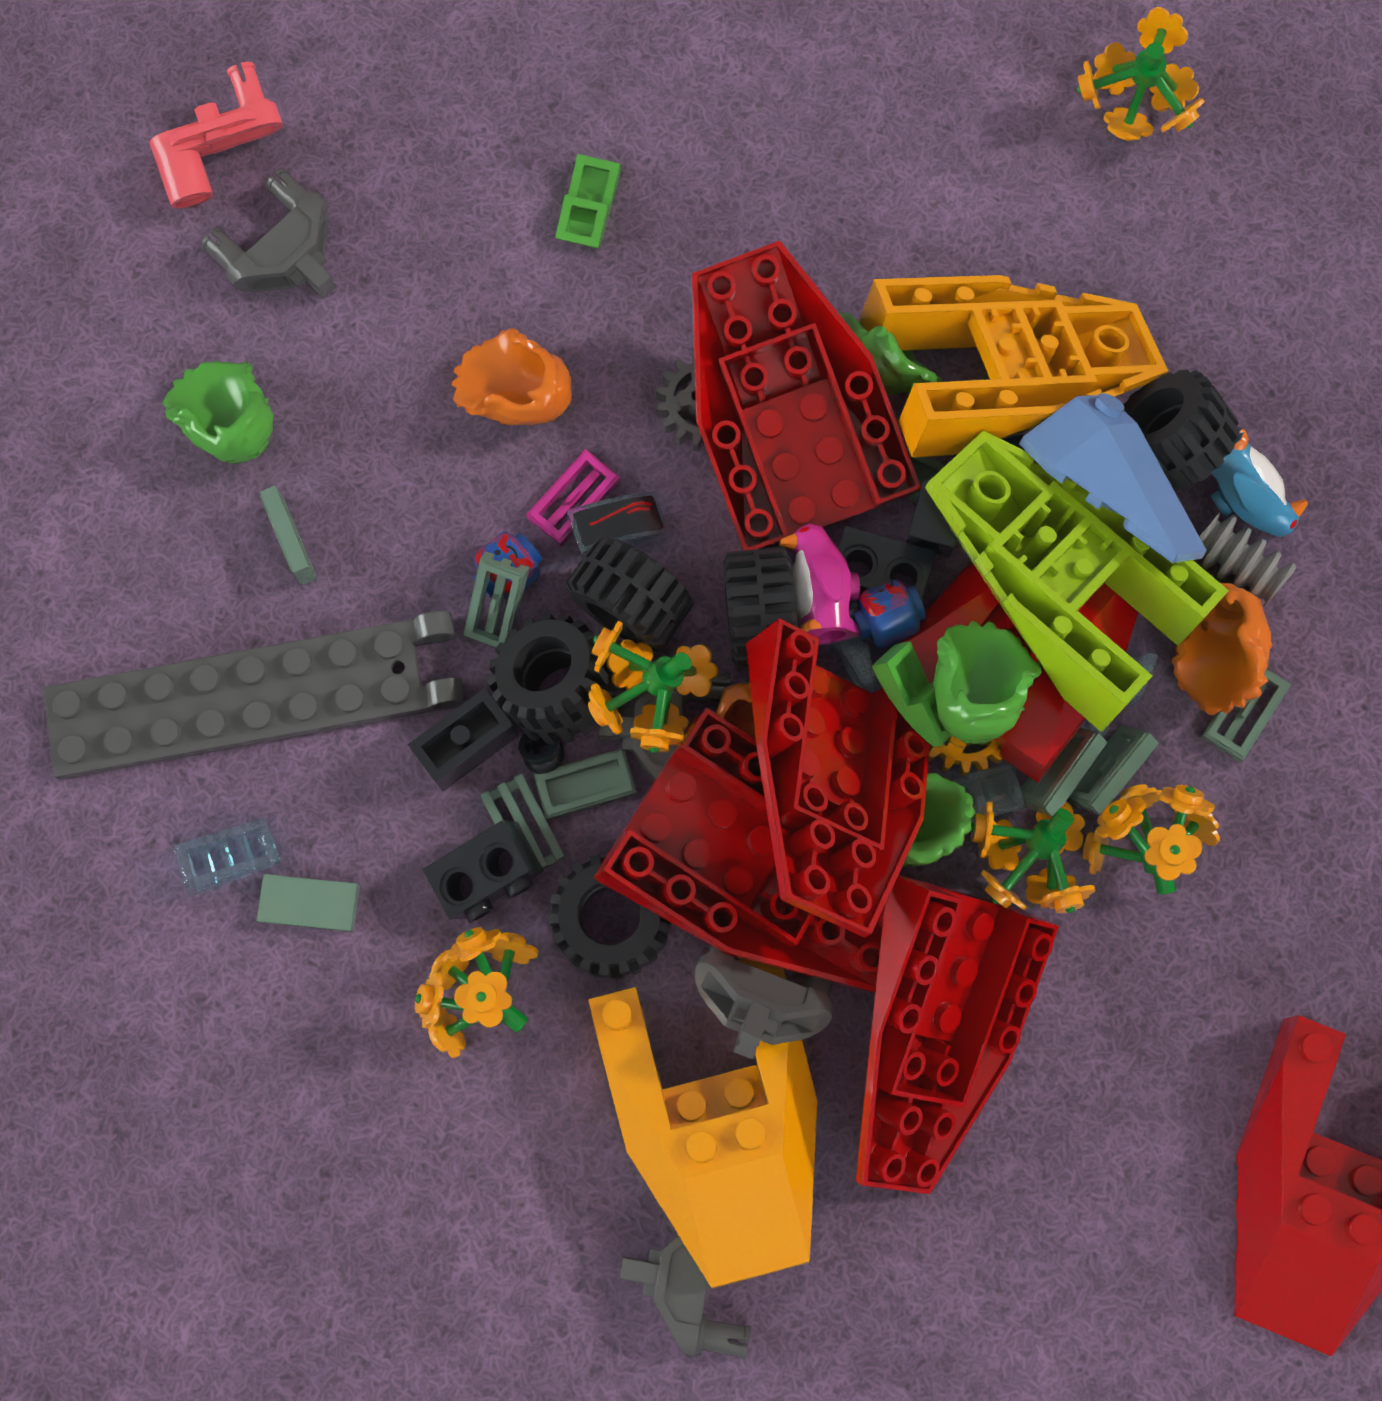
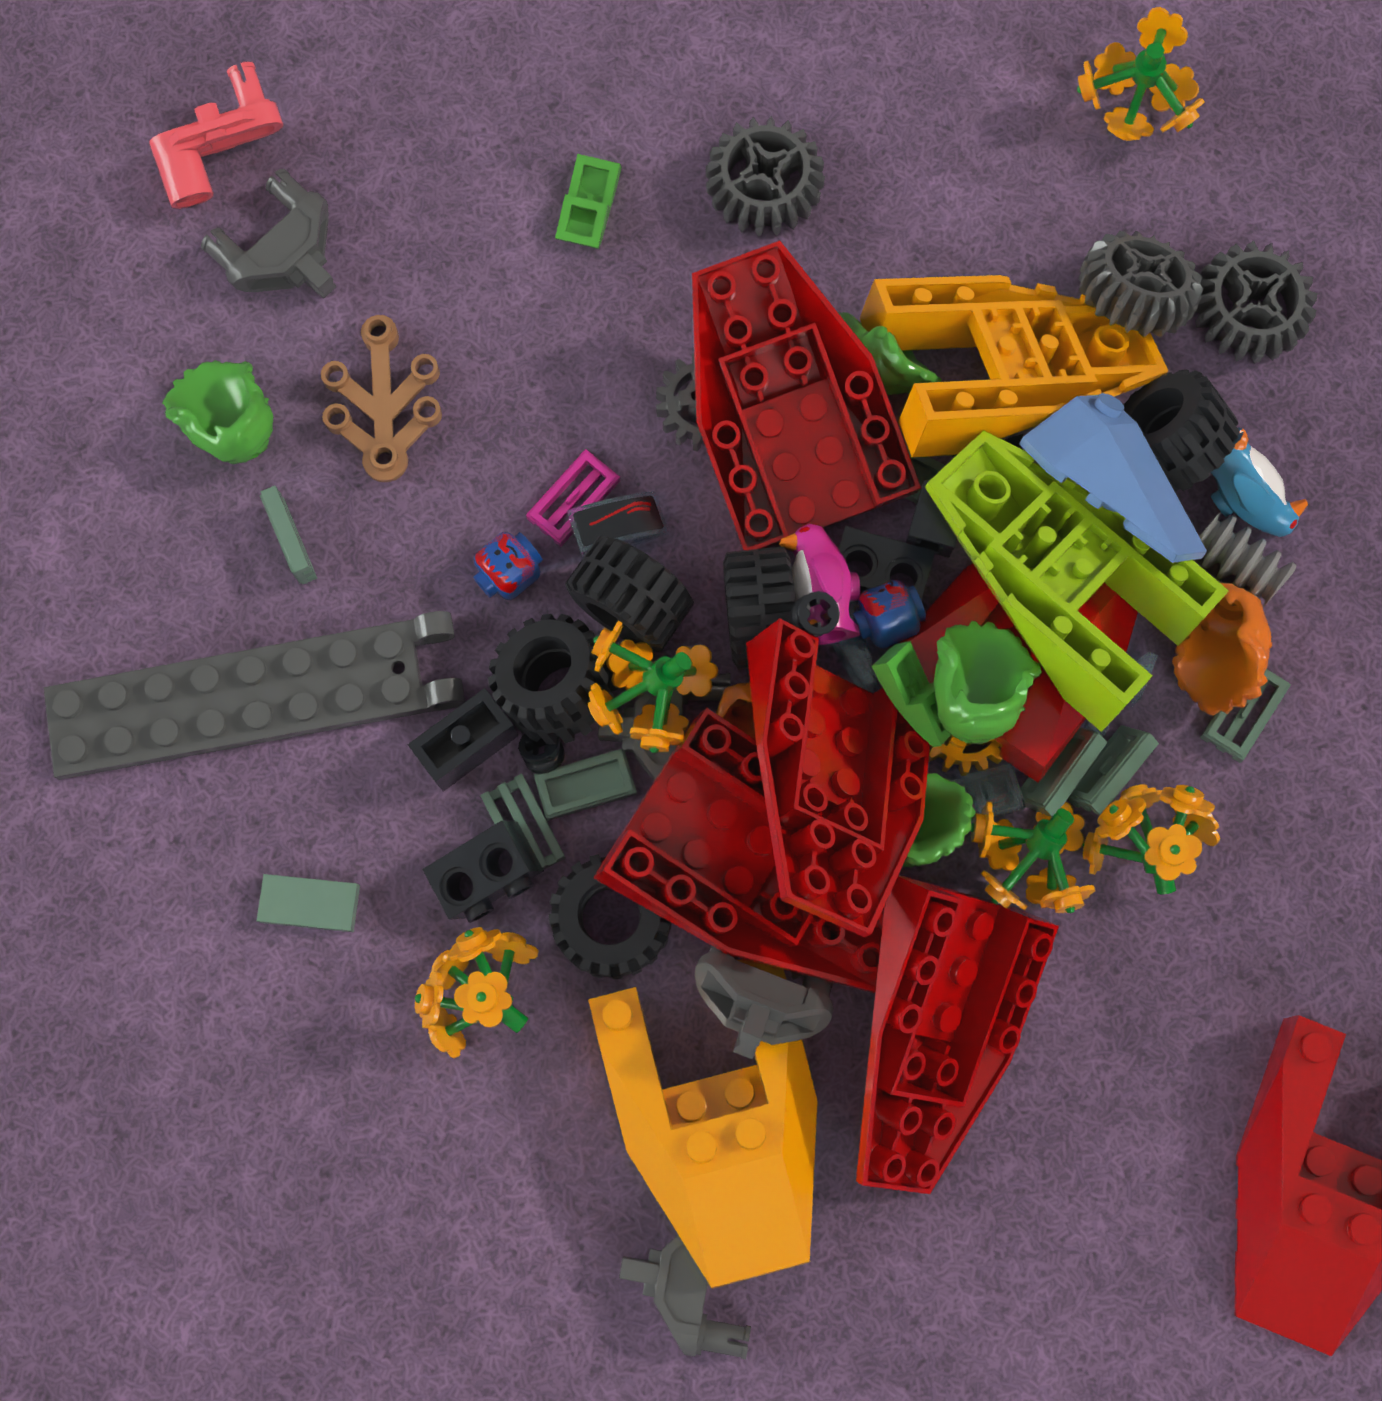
(214, 878): clear light blue slope -> none
(383, 405): none -> medium nougat plant
(504, 572): sand green tile -> none
(512, 381): orange piece -> none
(773, 154): none -> dark grey gear
(829, 615): none -> black bush
(1140, 283): none -> dark grey gear
(1237, 273): none -> dark grey gear

